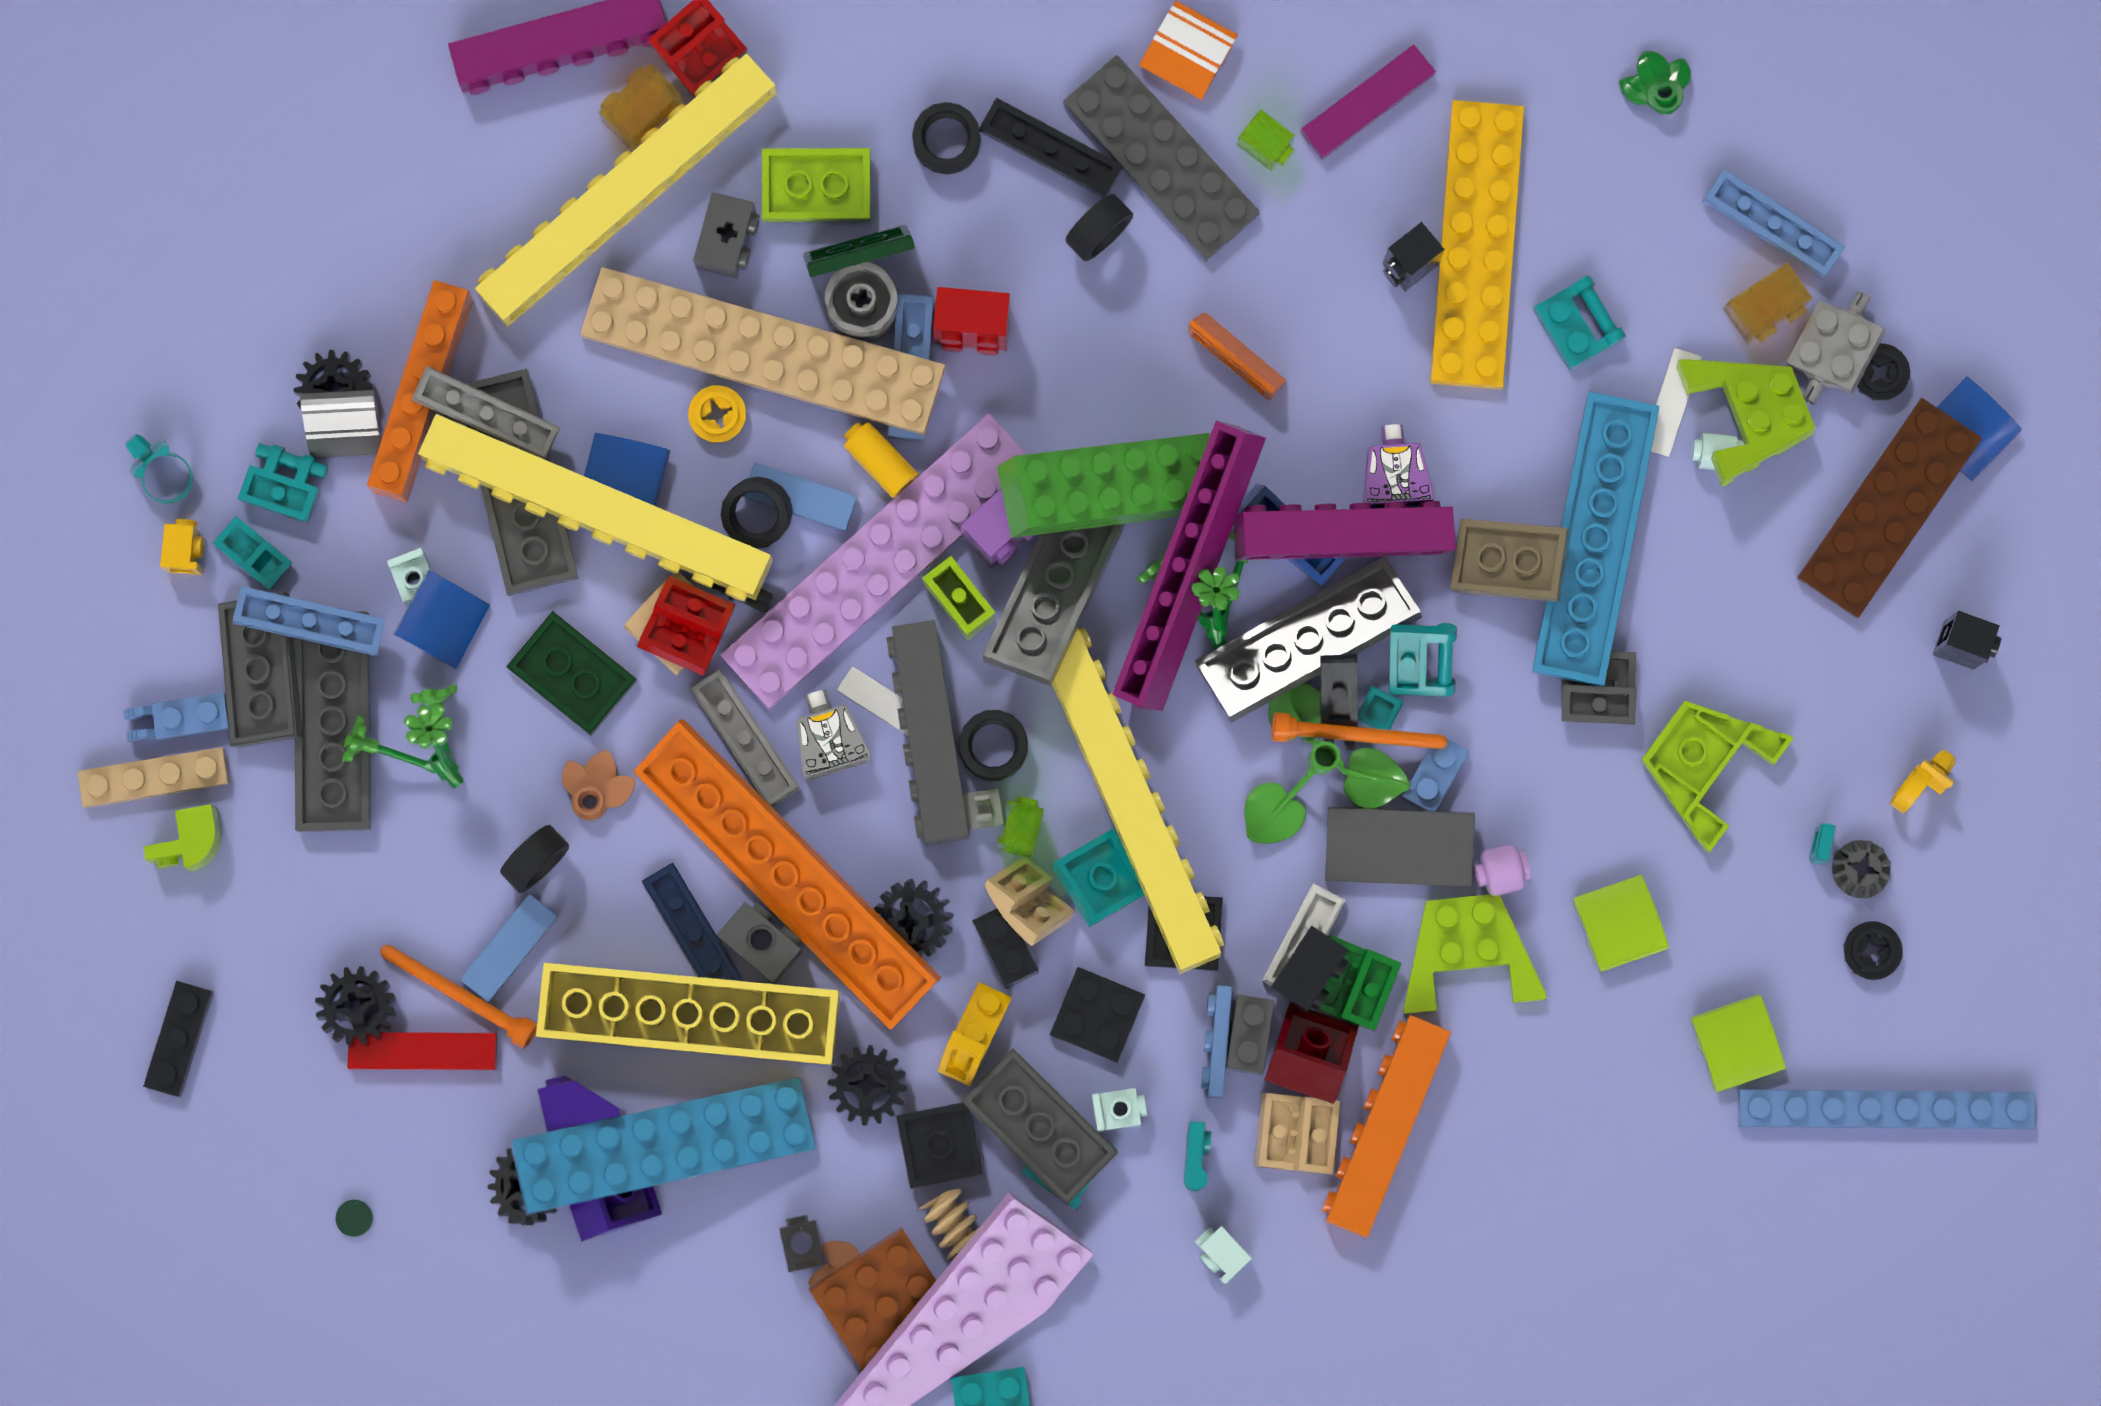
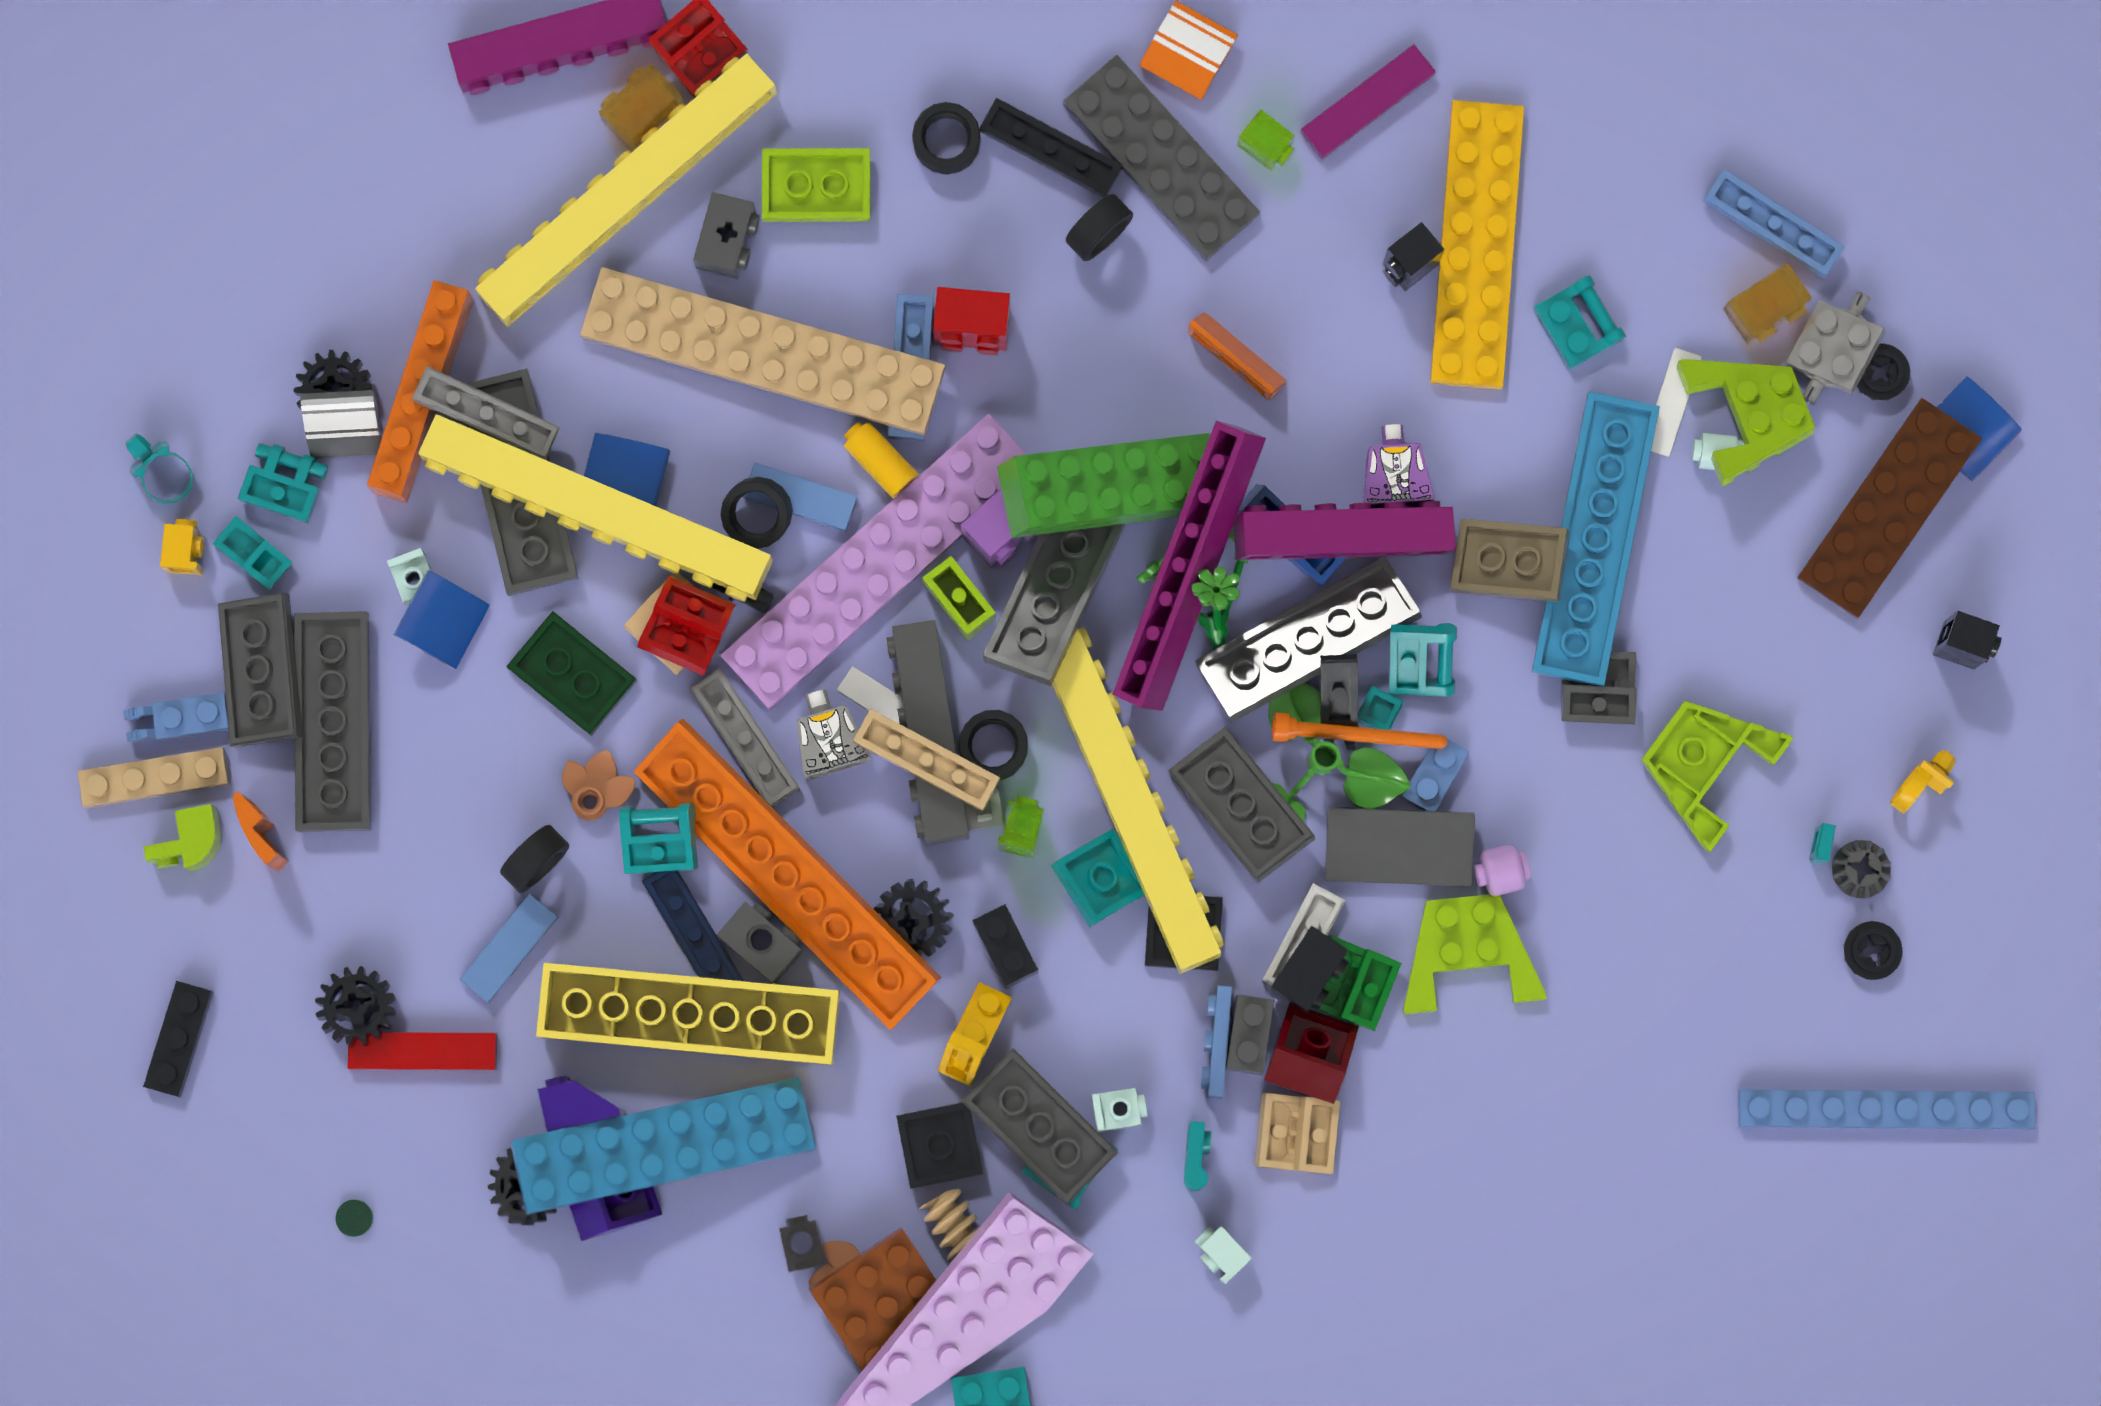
(255, 826): none -> orange slope
(308, 621): medium blue plate -> none
(425, 730): bright green plant -> none
(518, 1029): orange piece -> none
(662, 850): none -> teal plate
(726, 400): yellow gear -> none
(851, 284): light grey brick -> none
(858, 250): dark green tile -> none
(868, 1069): black gear -> none
(926, 760): none -> tan plate
(1026, 902): tan slope -> none
(1097, 1014): black plate -> none
(1241, 804): none -> dark grey tile
(1387, 1125): orange brick -> none
(1621, 923): lime slope -> none
(1654, 78): green plate -> none
(1738, 1043): lime slope -> none

